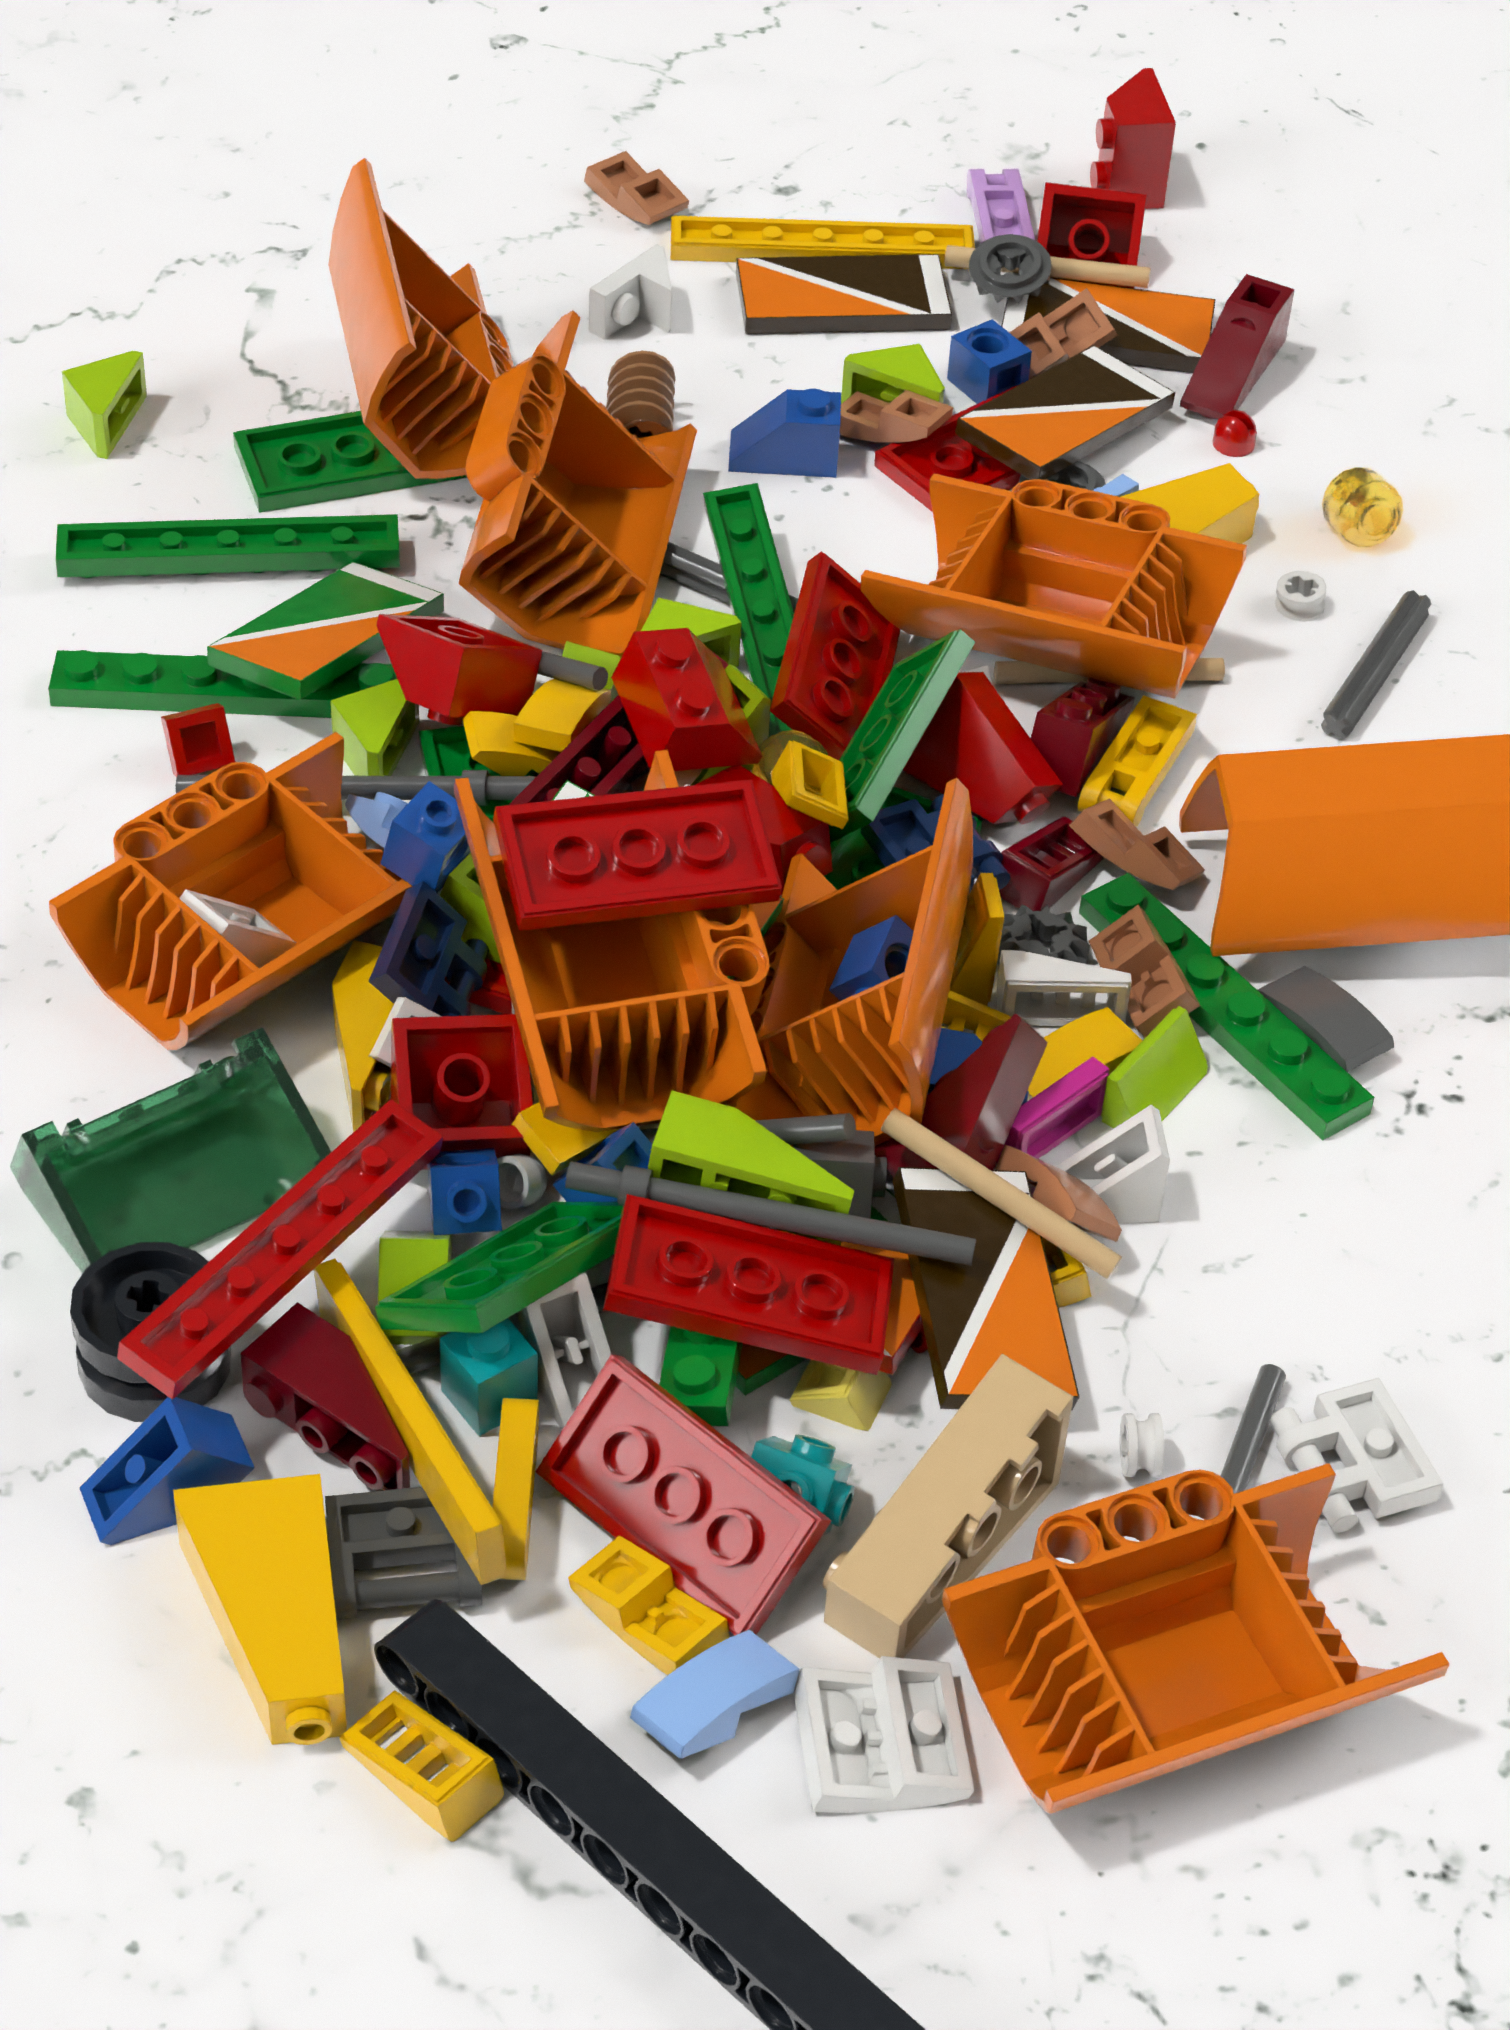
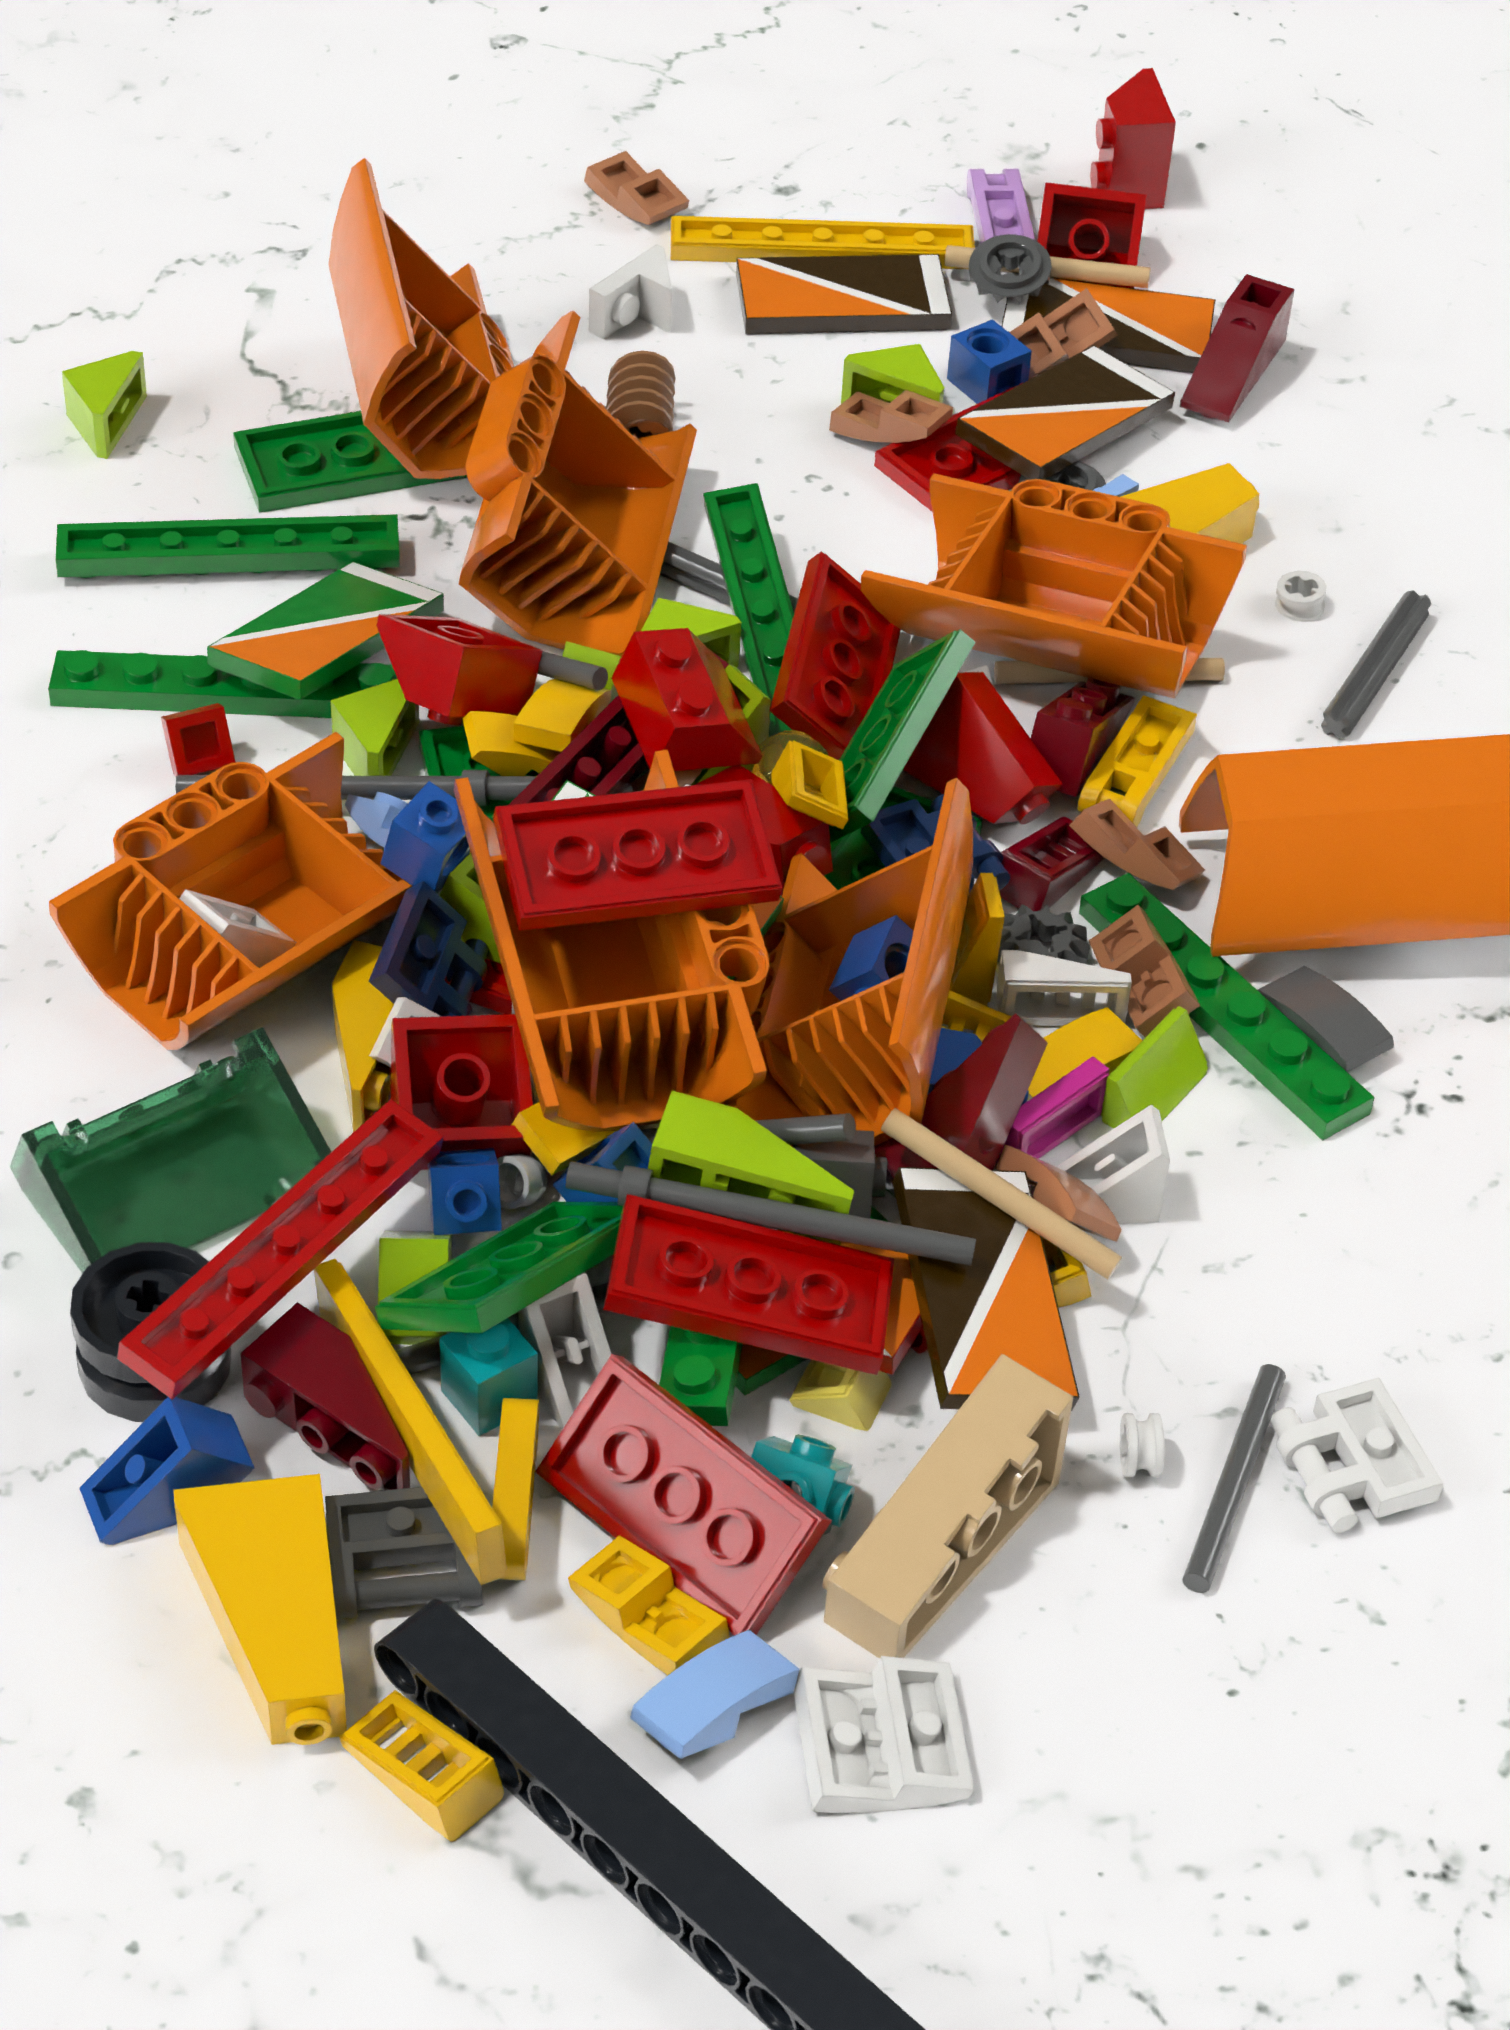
(790, 436): blue slope -> none
(1163, 1641): orange panel -> none
(1235, 434): red hinge -> none
(1362, 506): clear yellow head -> none

